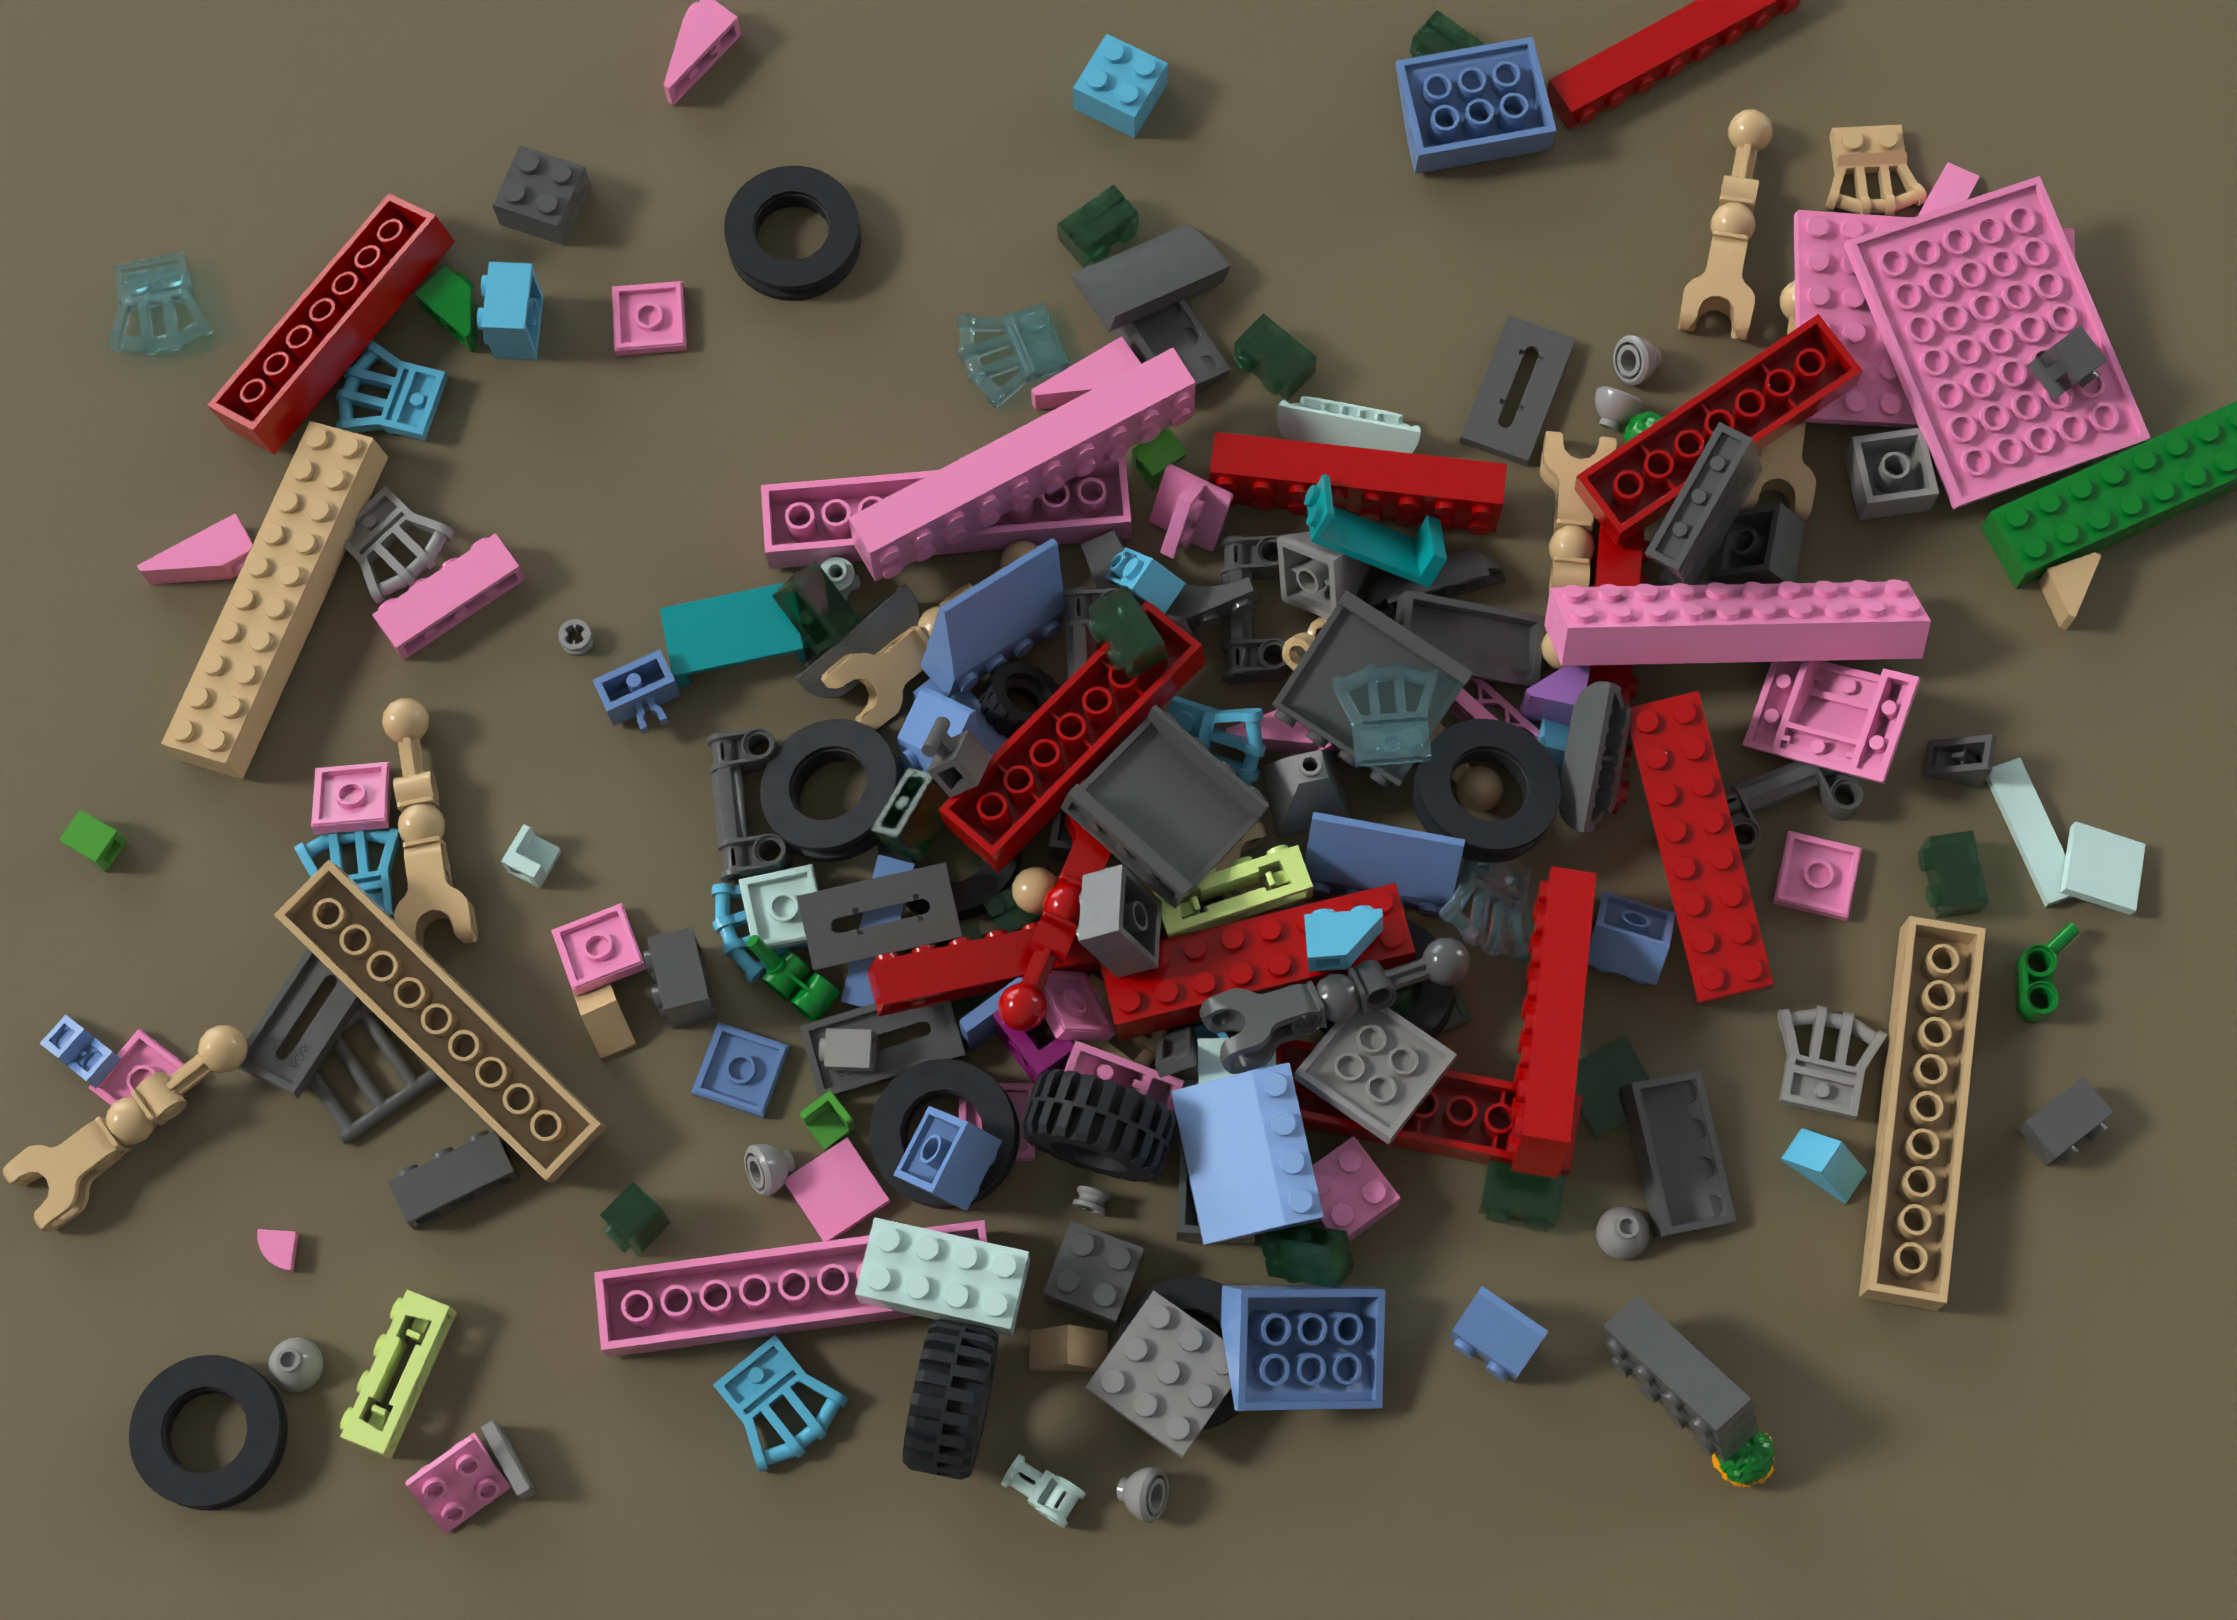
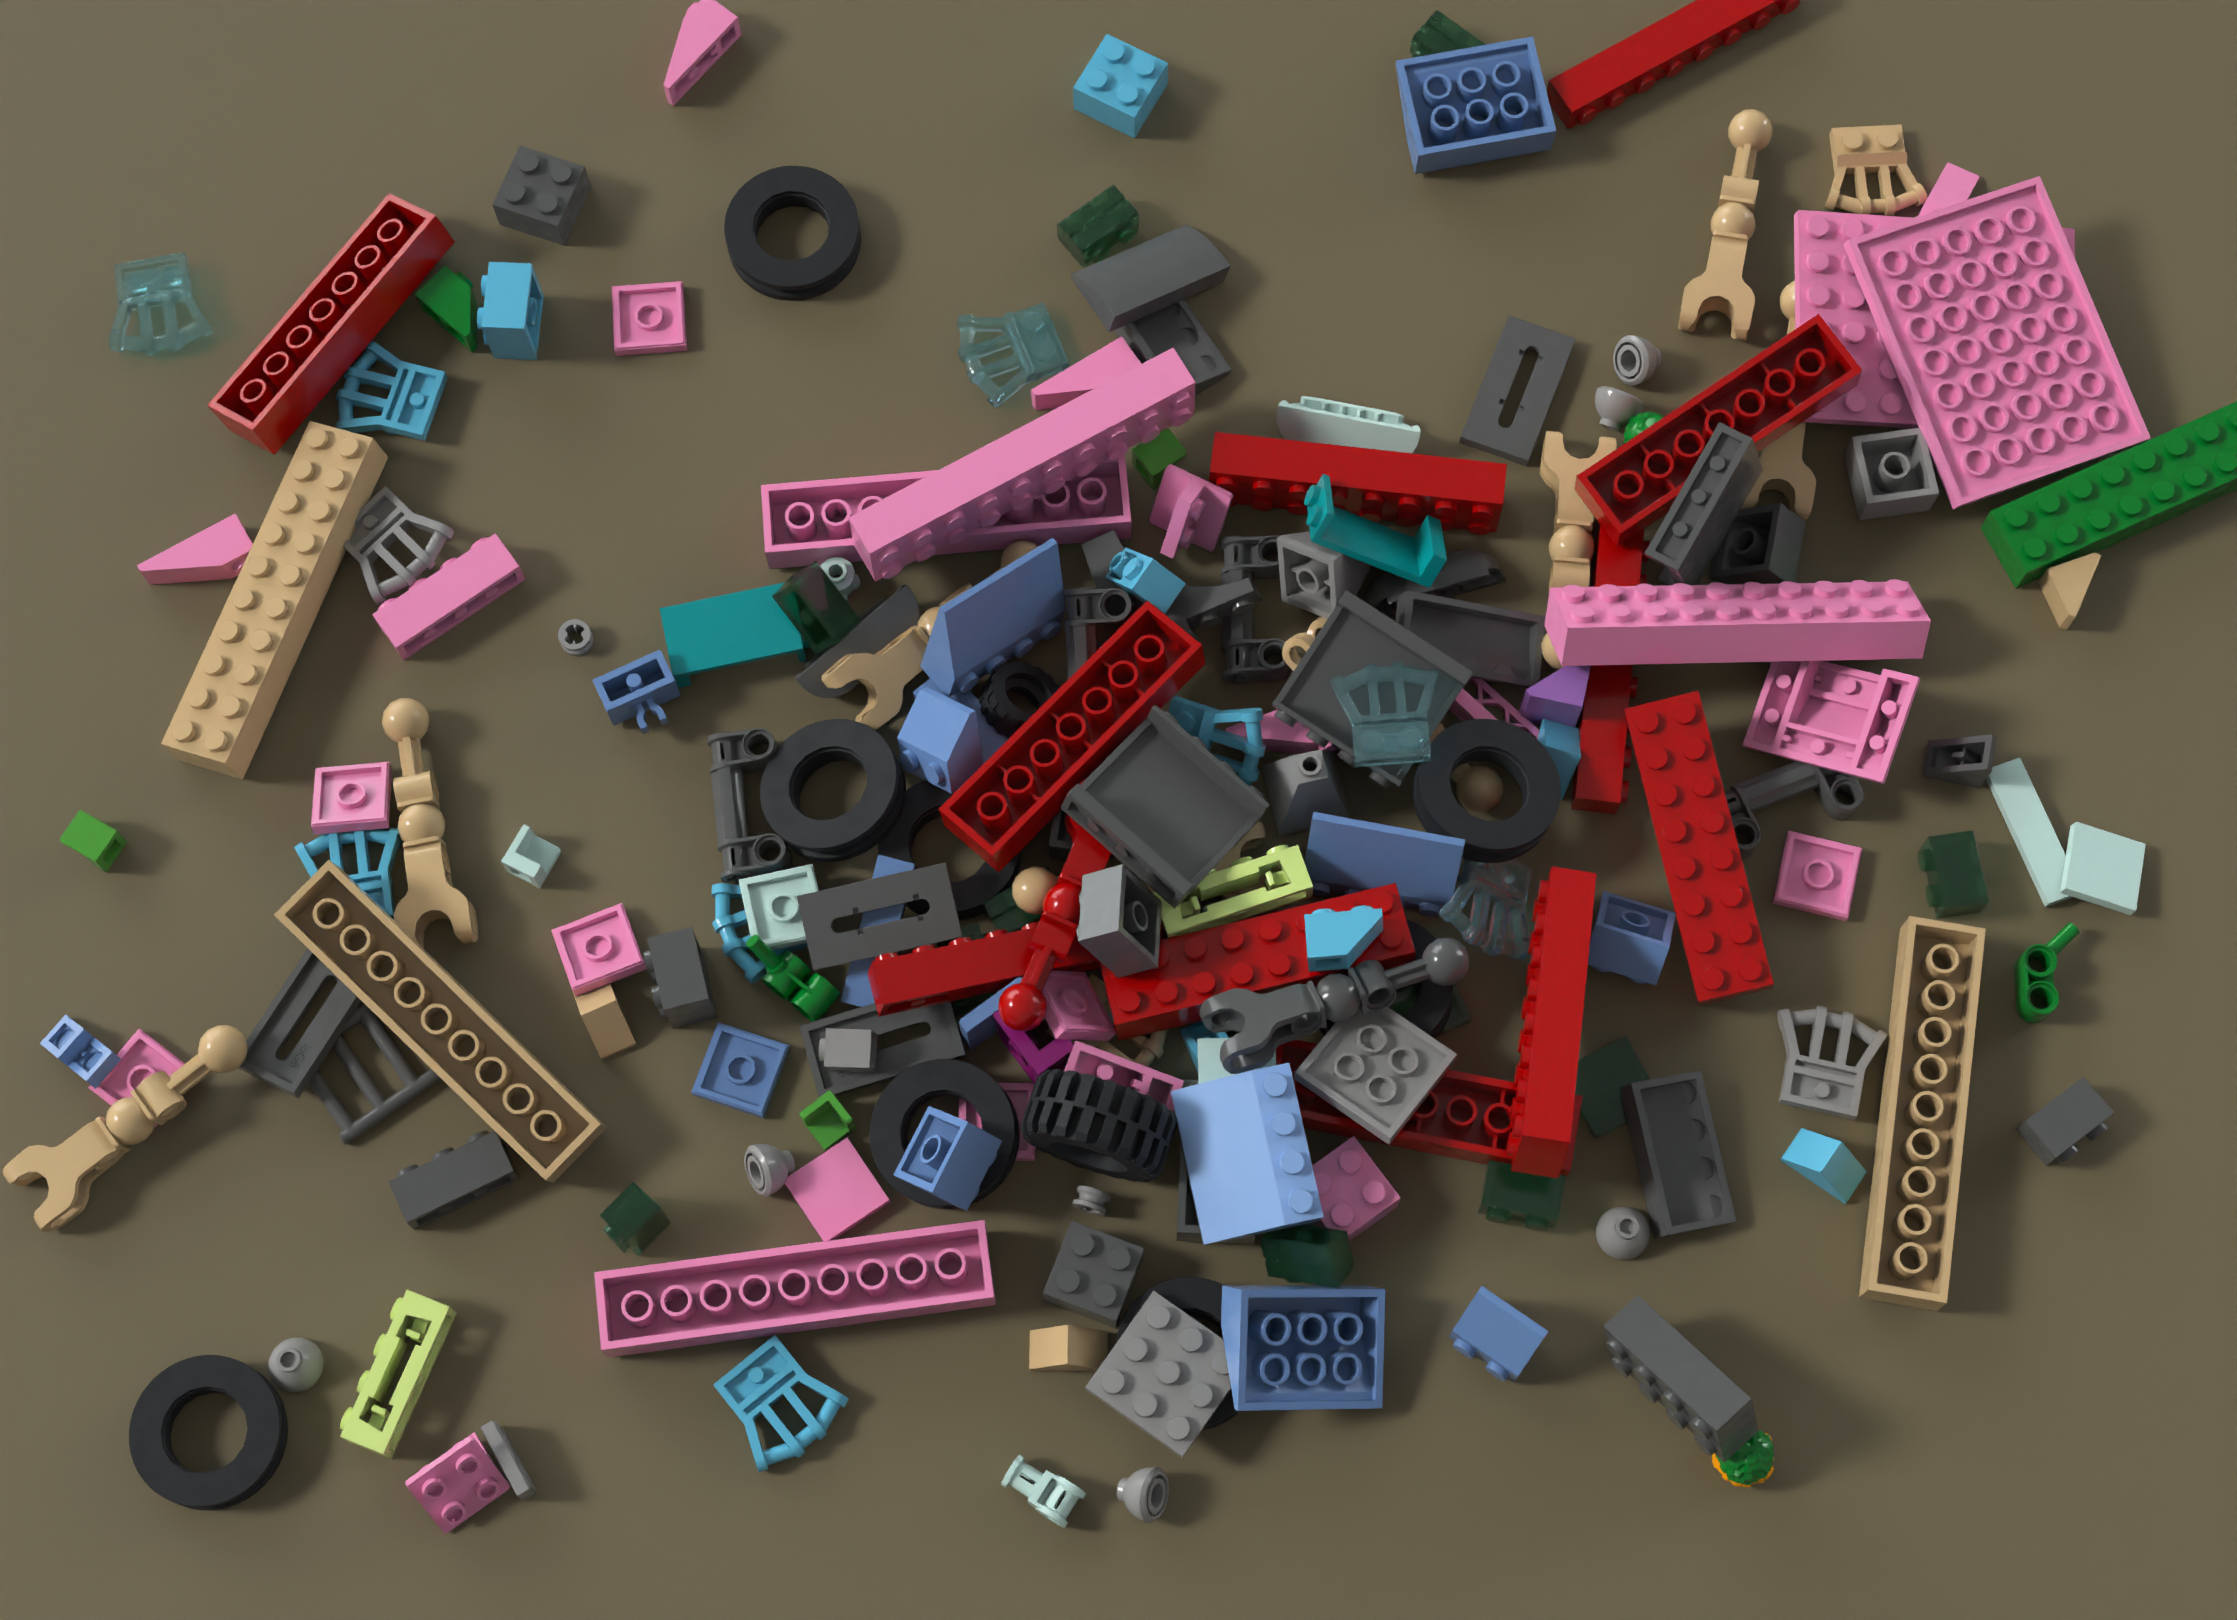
(279, 1247): bright pink tile -> none
(911, 815): brick -> none
(942, 1276): light aqua brick -> none
(950, 1399): black tyre -> none
(956, 761): dark grey brick -> none
(1127, 633): clear green brick -> none
(1176, 1051): dark grey tile -> none
(1274, 357): clear green brick -> none
(1594, 756): dark grey brick -> none
(2068, 362): dark grey brick -> none

